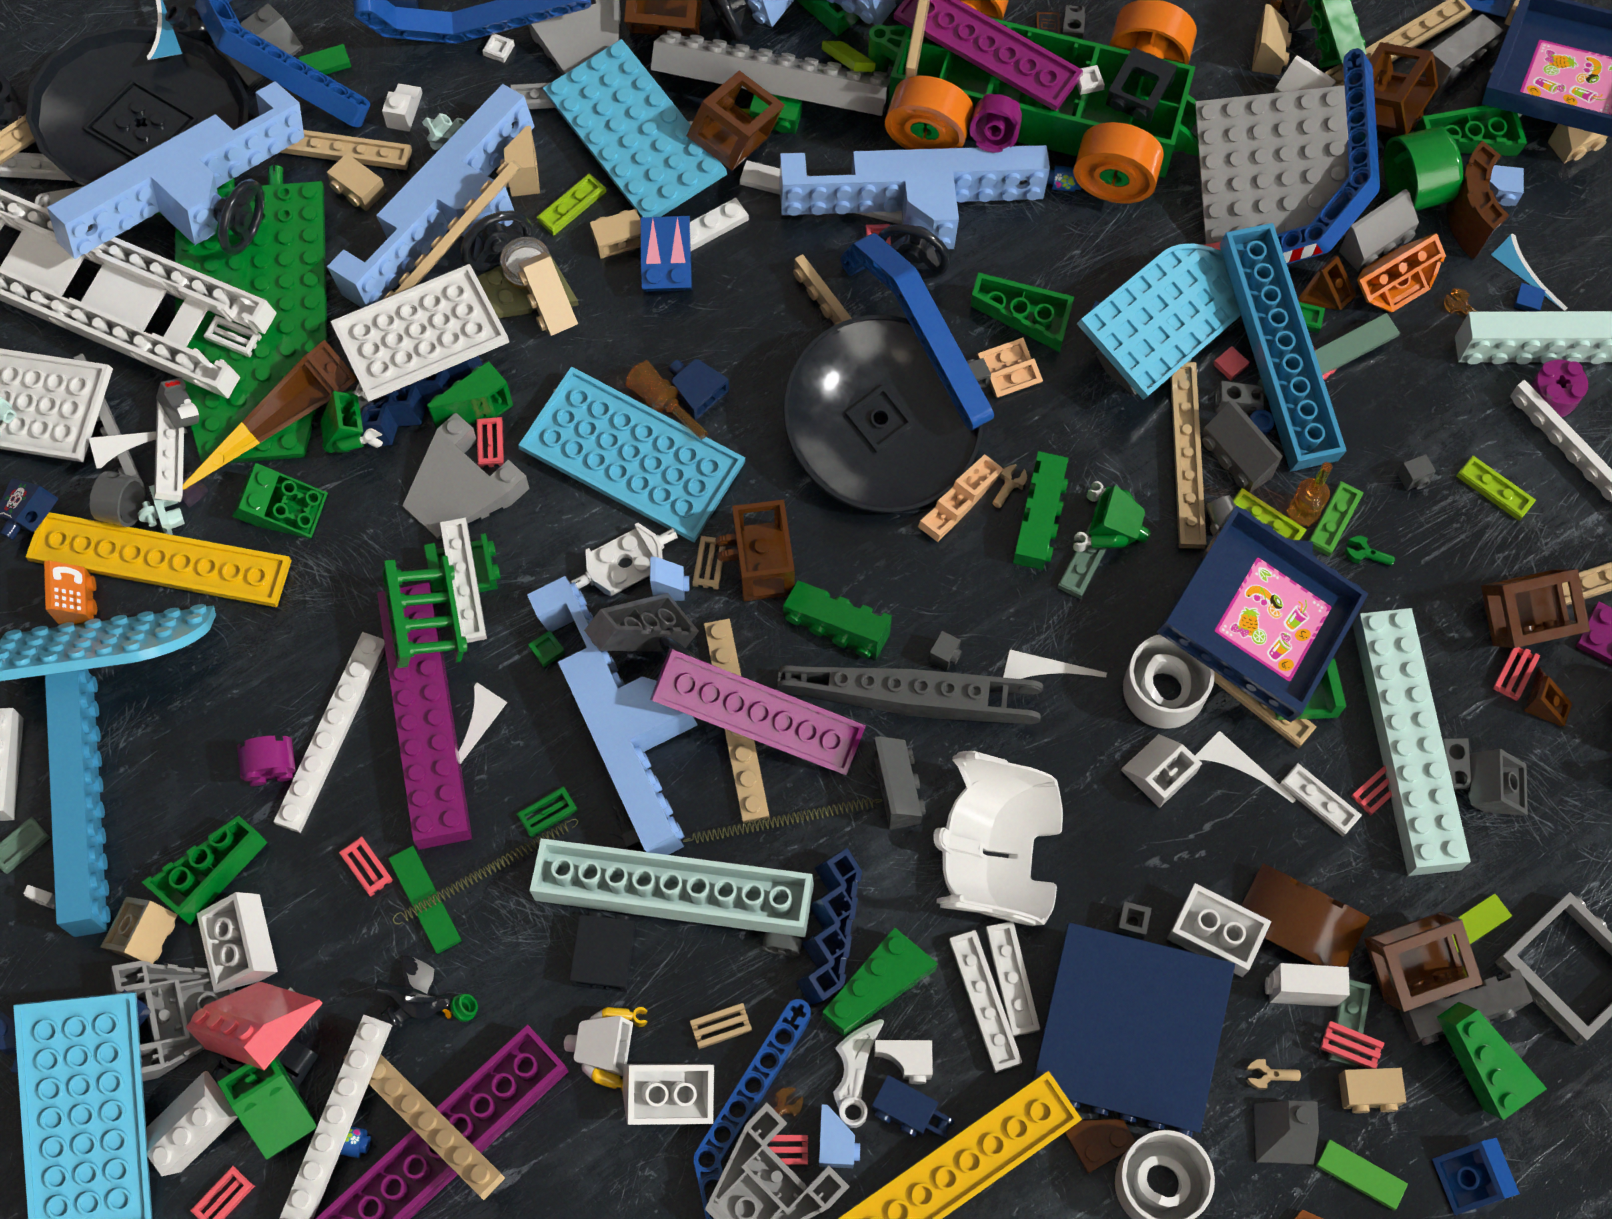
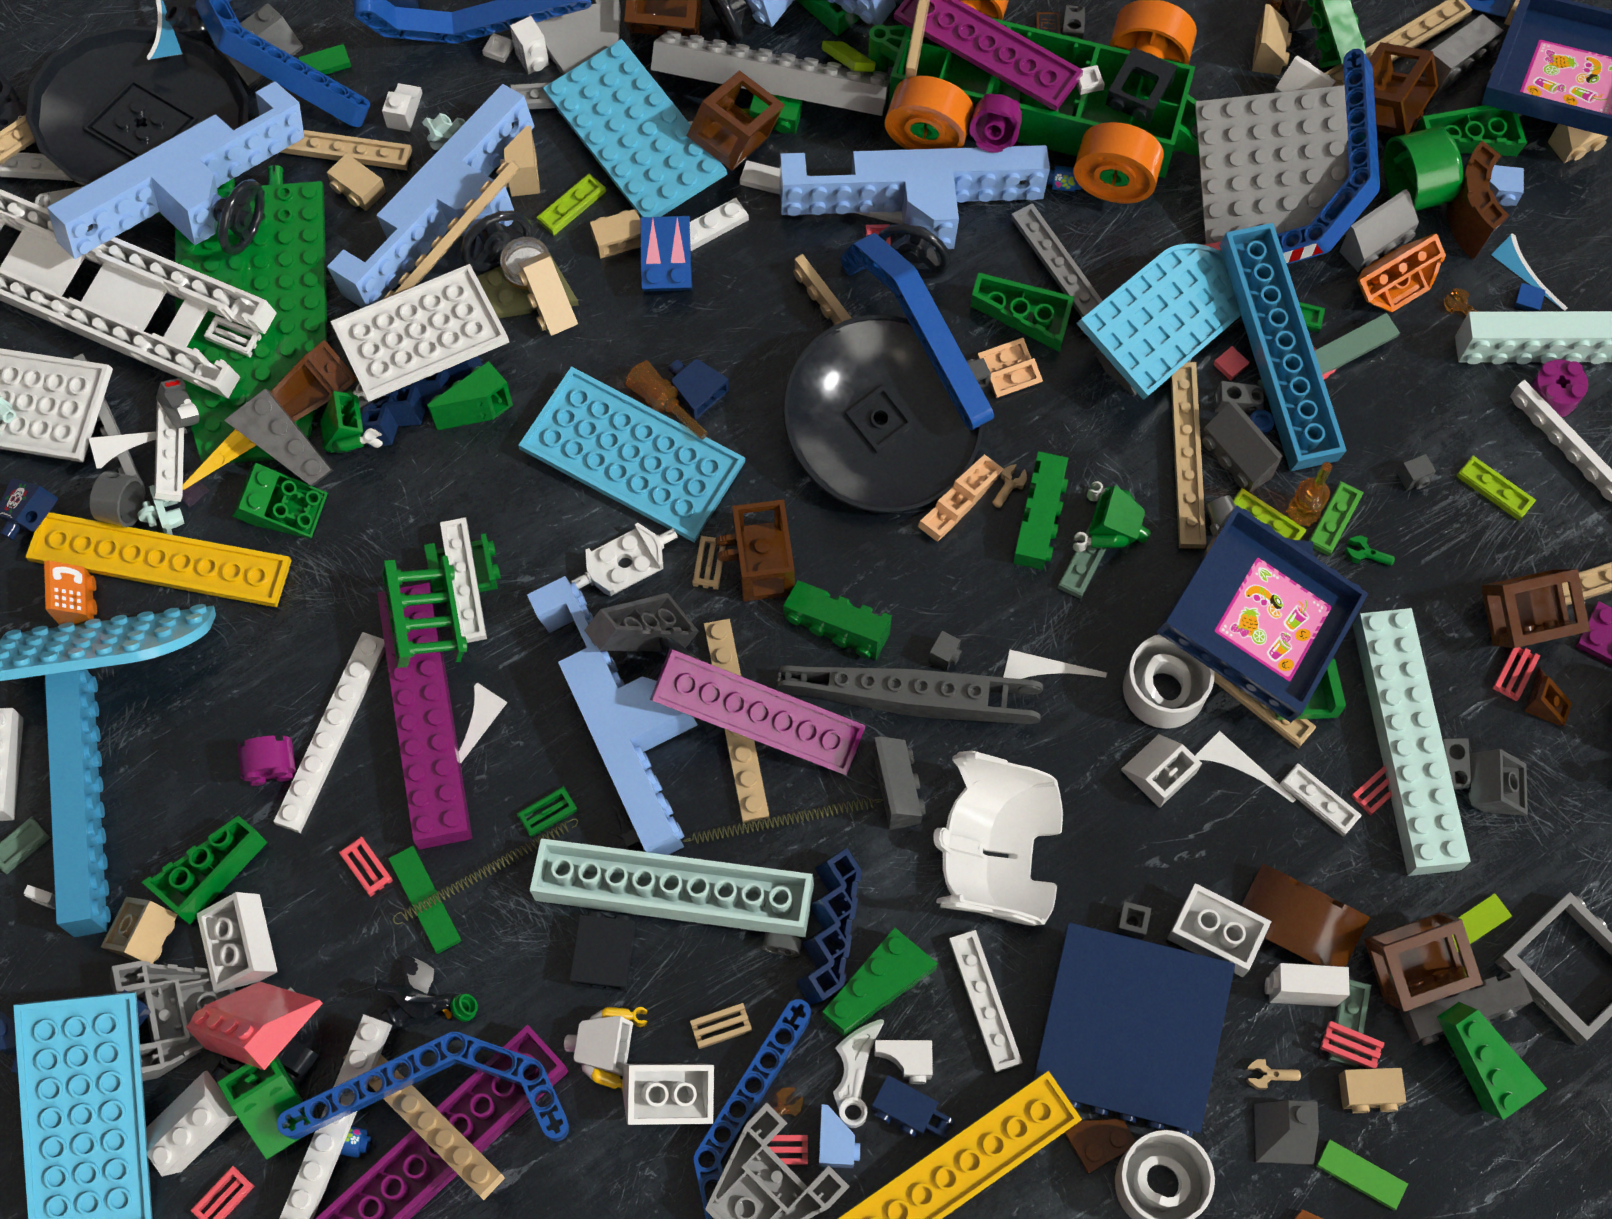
(277, 434): none -> flat silver wedge
(418, 1072): none -> blue beam
(454, 486): light grey wedge -> none
(490, 461): coral tile -> none
(529, 45): none -> white brick
(546, 649): green plate -> none
(668, 578): light blue slope -> none
(1012, 979): white plate -> none
(1056, 259): none -> light grey plate
(1329, 287): reddish brown slope -> none
(1475, 1176): blue slope -> none

